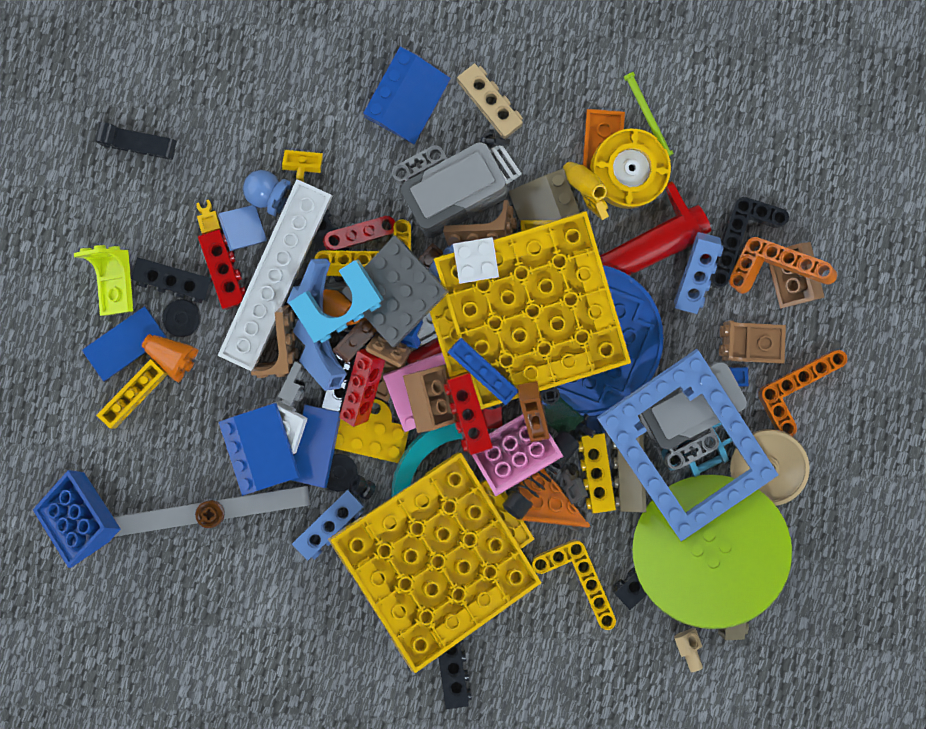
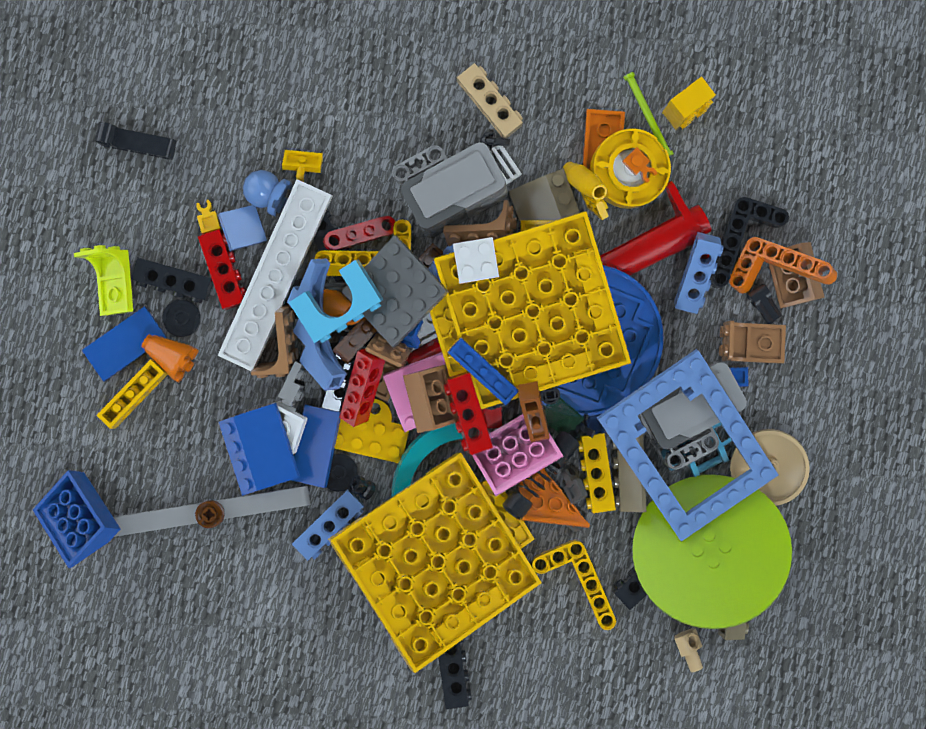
(406, 95): blue slope -> none
(637, 162): none -> orange plate
(689, 104): none -> yellow brick
(762, 300): none -> black piece
(794, 385): orange beam -> none

